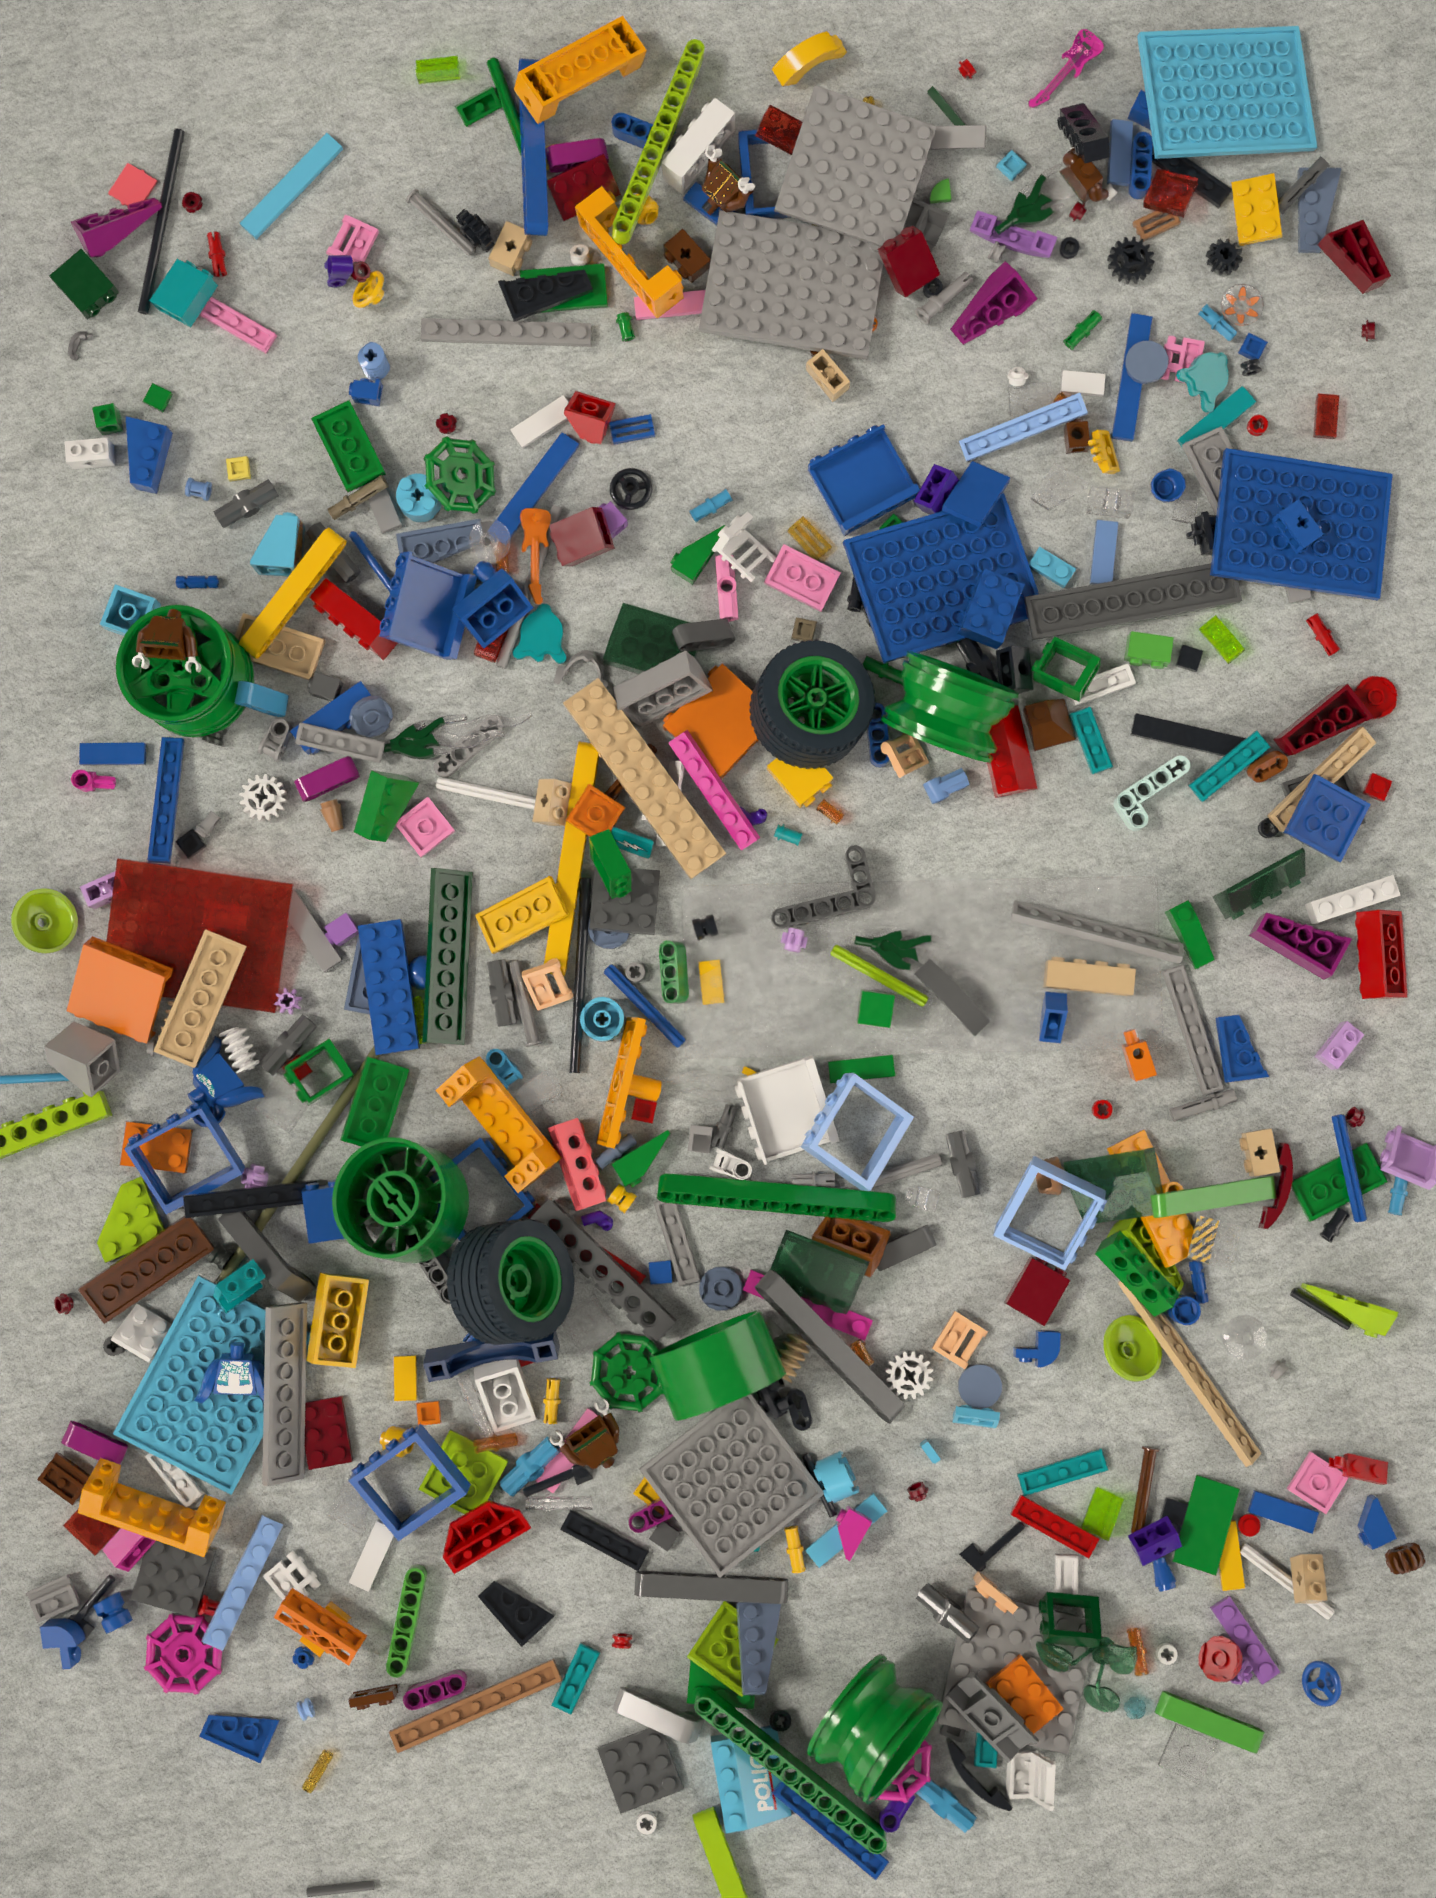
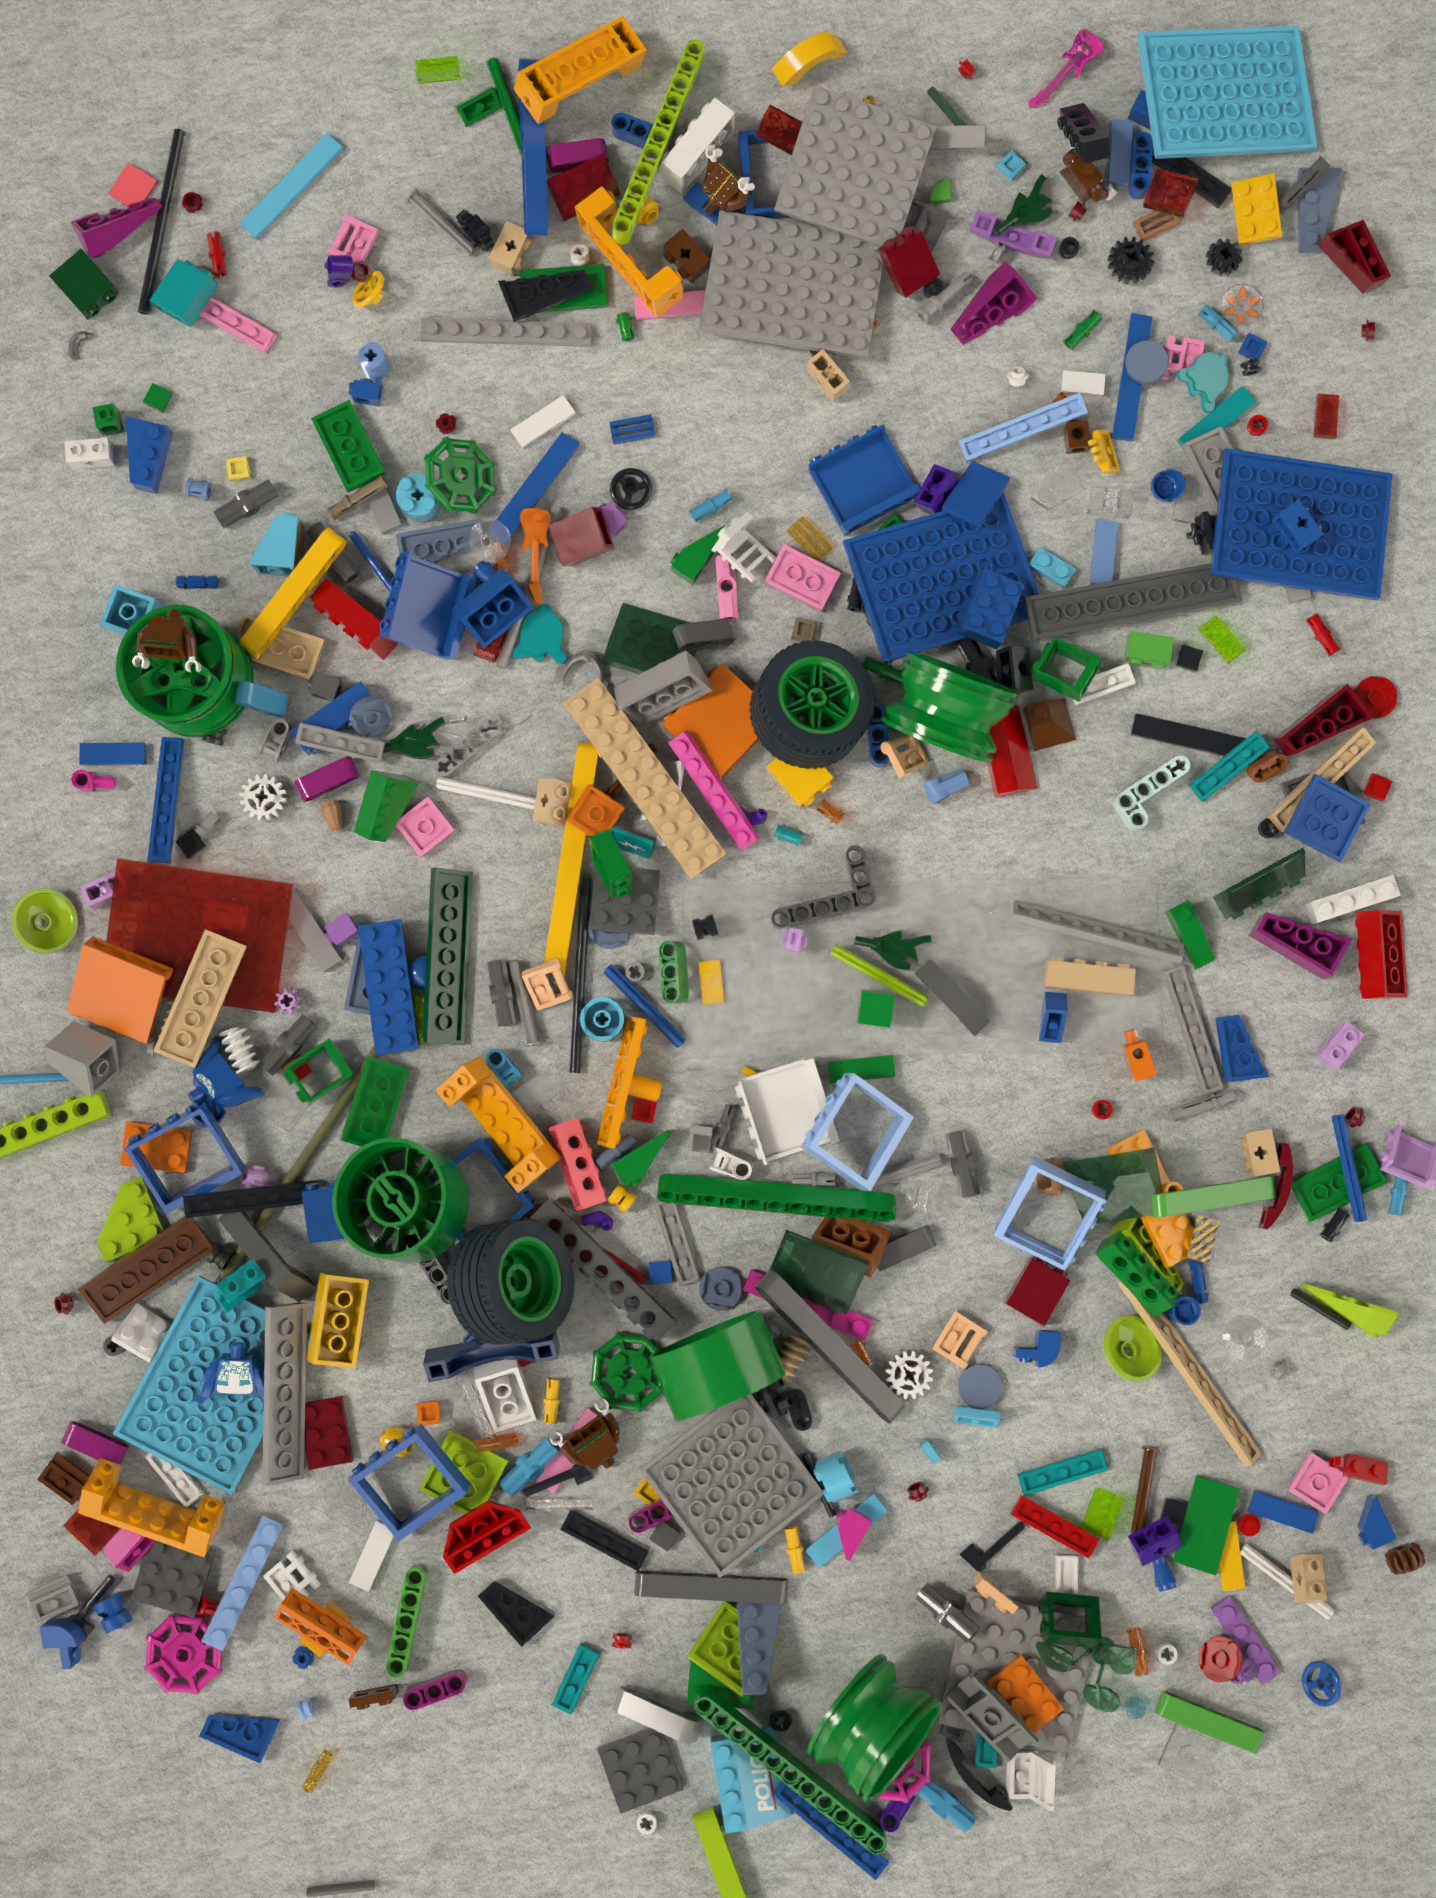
(405, 1378): yellow tile -> none
(475, 1705): medium nougat plate -> none
(522, 914): yellow tile -> none
(589, 416): red slope -> none
(1091, 740): teal tile -> none

